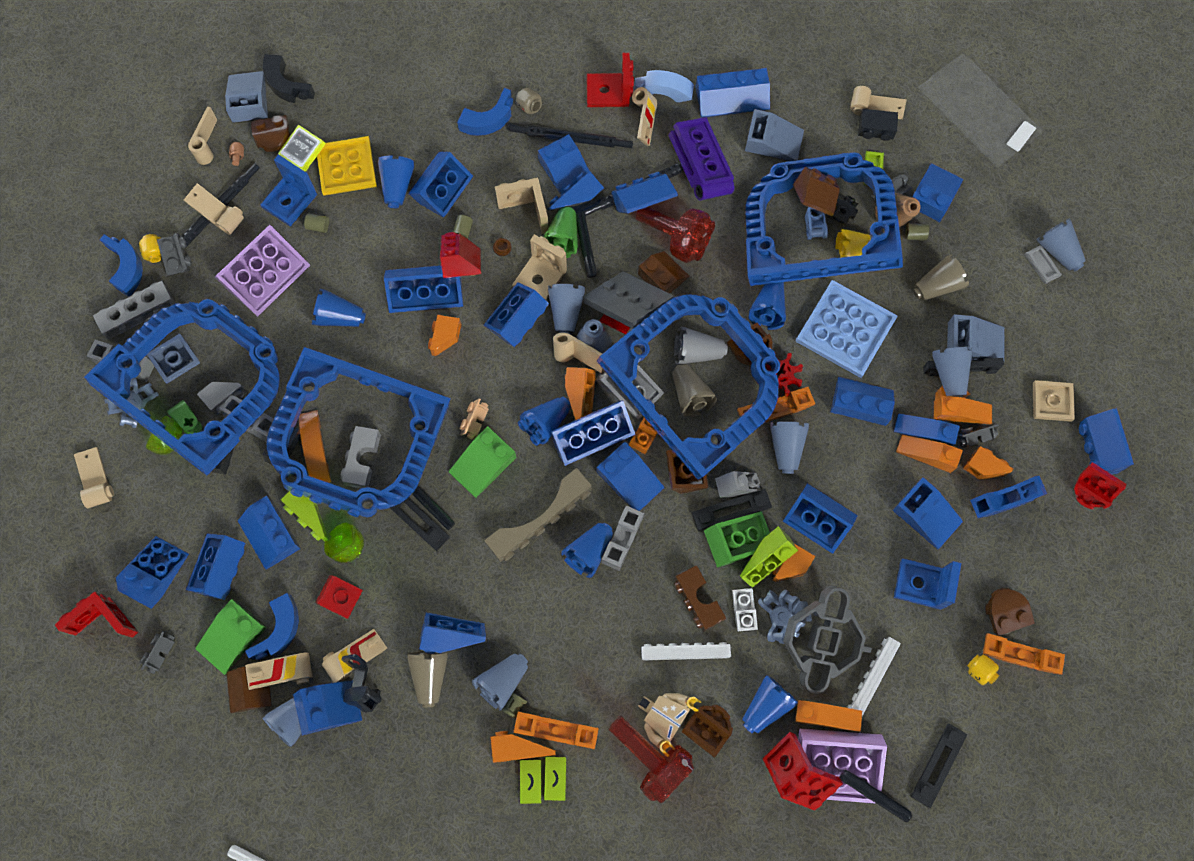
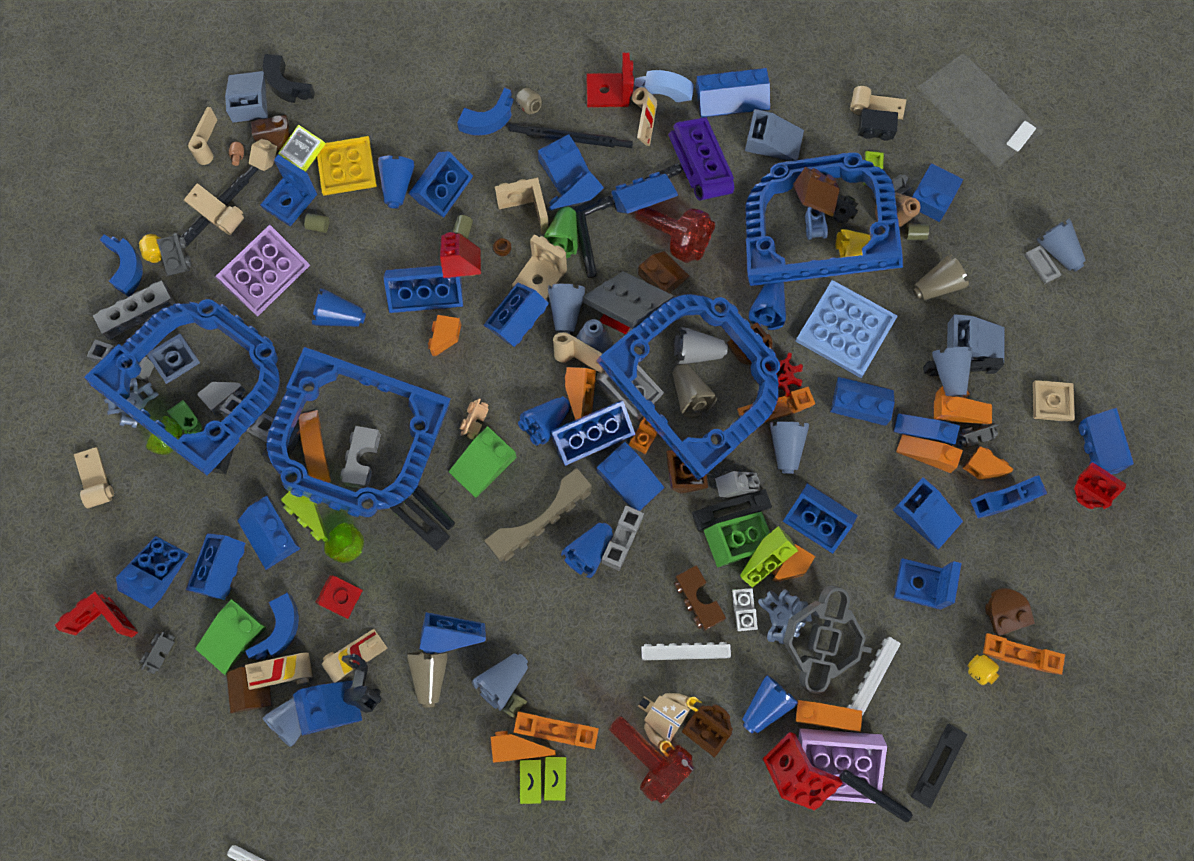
(262, 154): none -> tan brick

